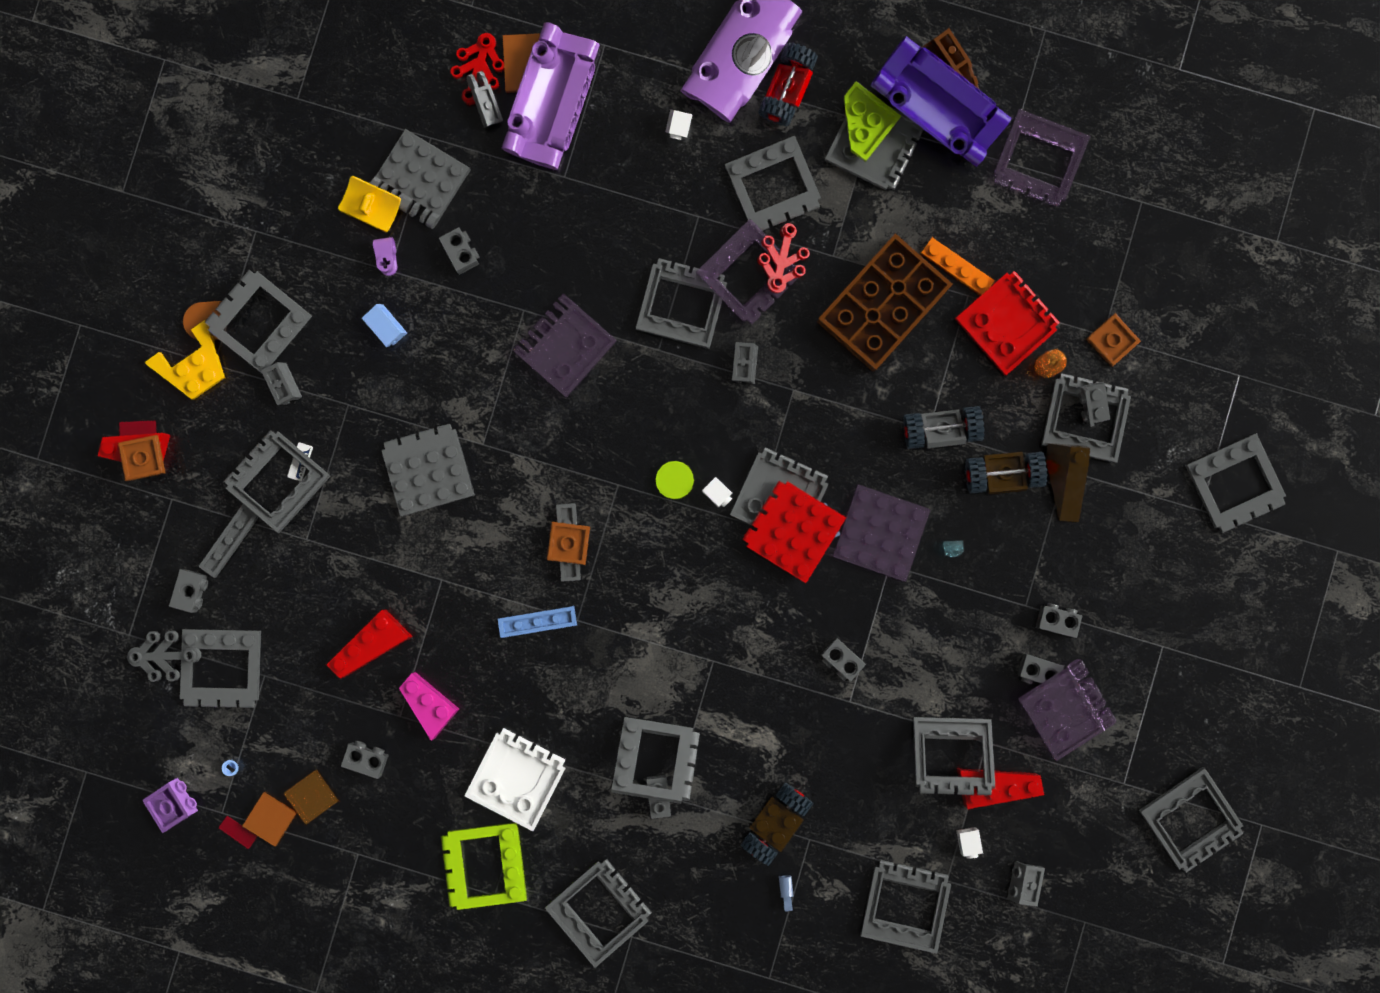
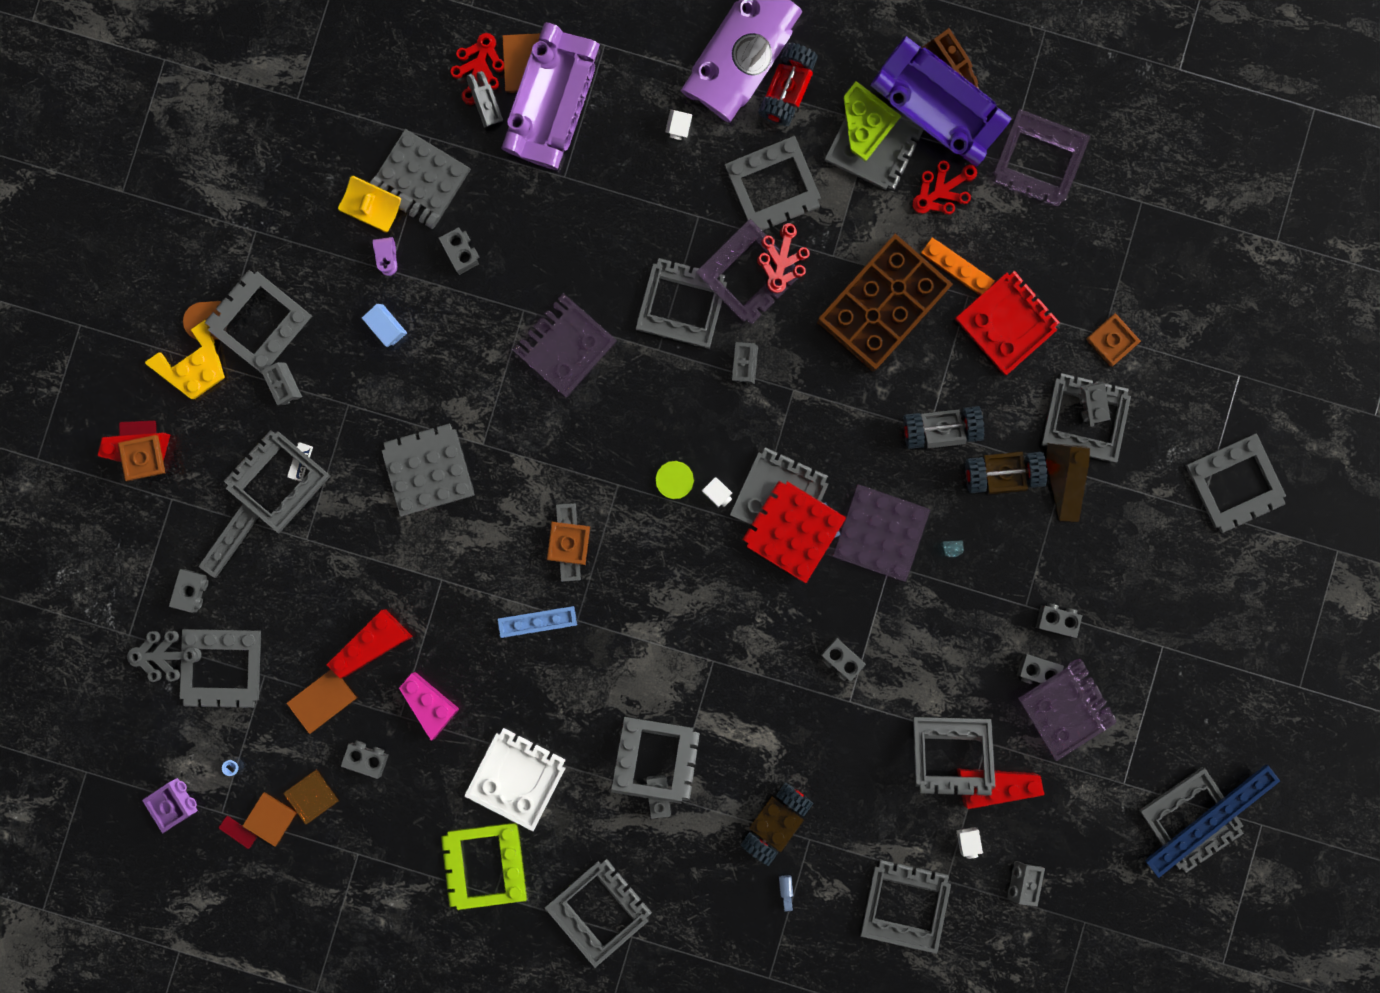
(321, 701): none -> dark orange tile
(942, 190): none -> red plant
(1050, 363): clear orange piece -> none
(1212, 821): none -> dark blue plate

